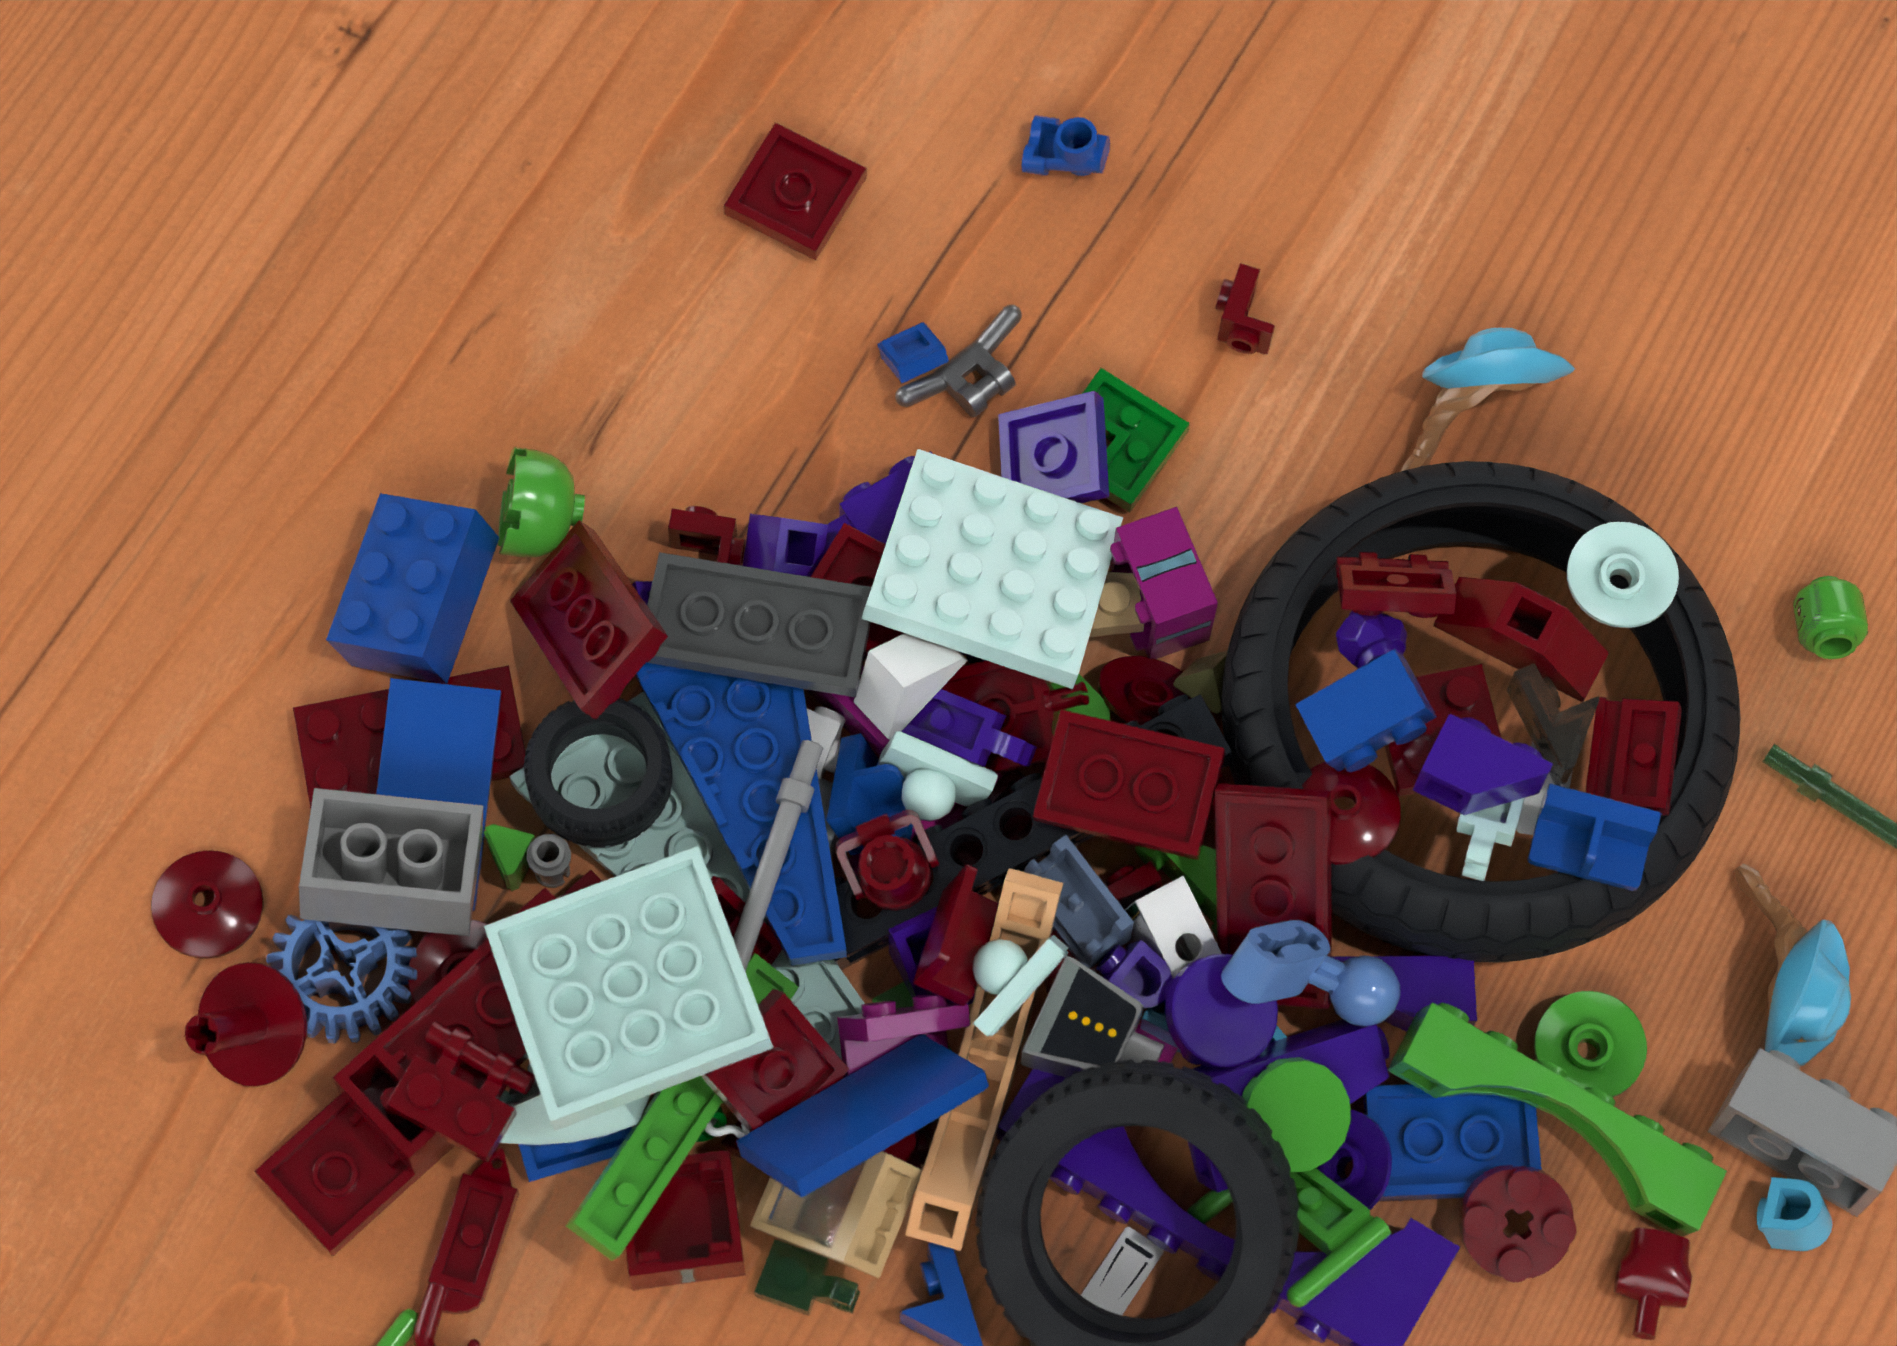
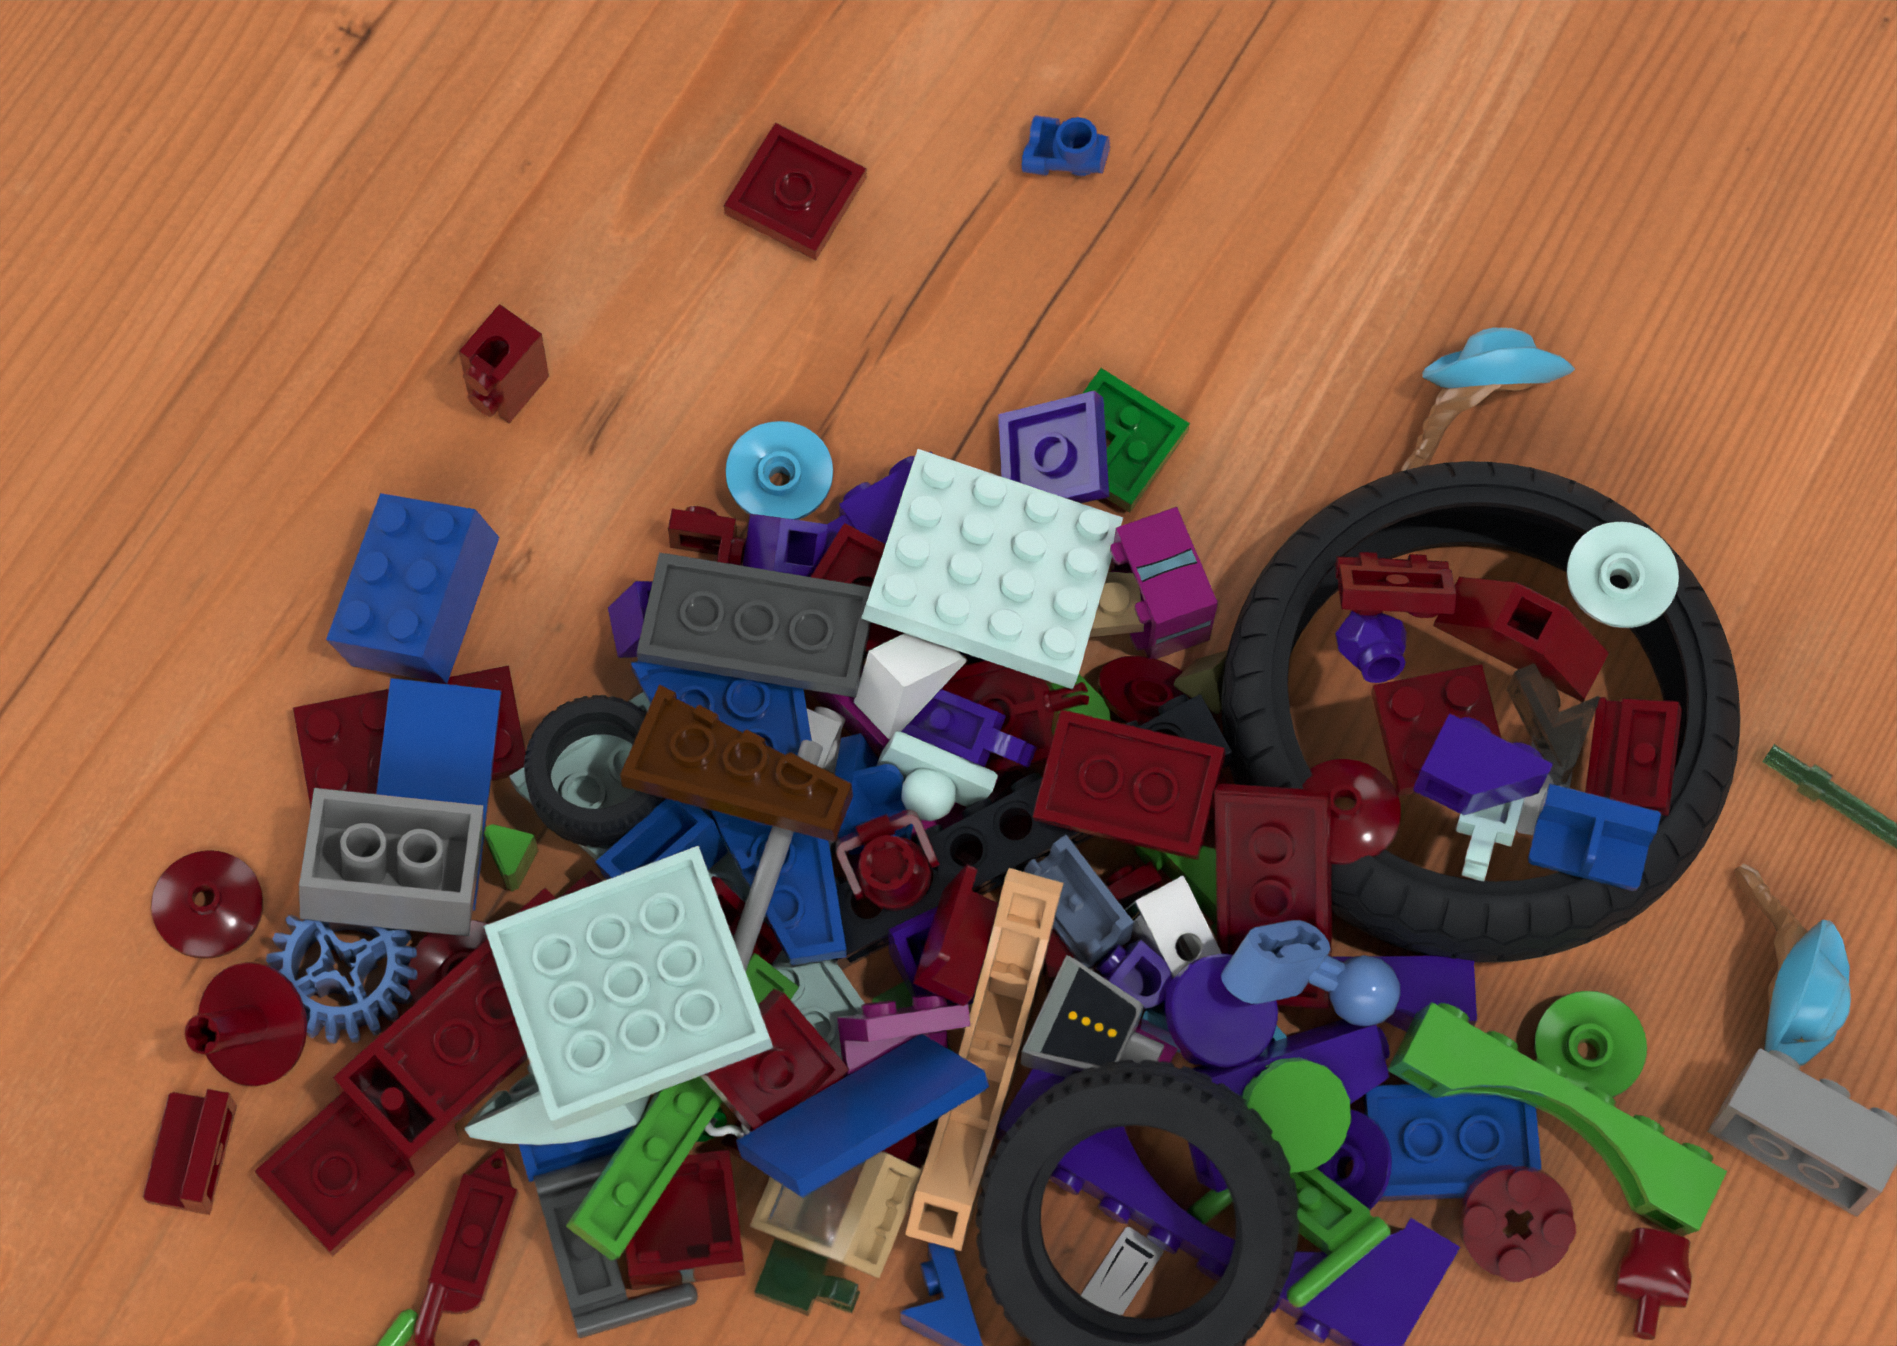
(190, 1151): none -> dark red panel
(452, 1107): dark red plate -> none
(503, 364): none -> dark red brick
(537, 504): bright green cylinder -> none
(545, 849): light grey pin -> none
(588, 620): dark red plate -> none
(588, 1276): none -> dark grey plate
(663, 833): none -> blue brick
(710, 765): none -> reddish brown wing
(773, 450): none -> medium azure dish
(913, 352): blue tile -> none
(974, 357): flat silver piece -> none
(1005, 971): light aqua tile -> none
(1236, 327): dark red bracket -> none
(1367, 712): blue brick -> none
(1794, 1215): medium azure plate -> none
(1830, 617): bright green head -> none

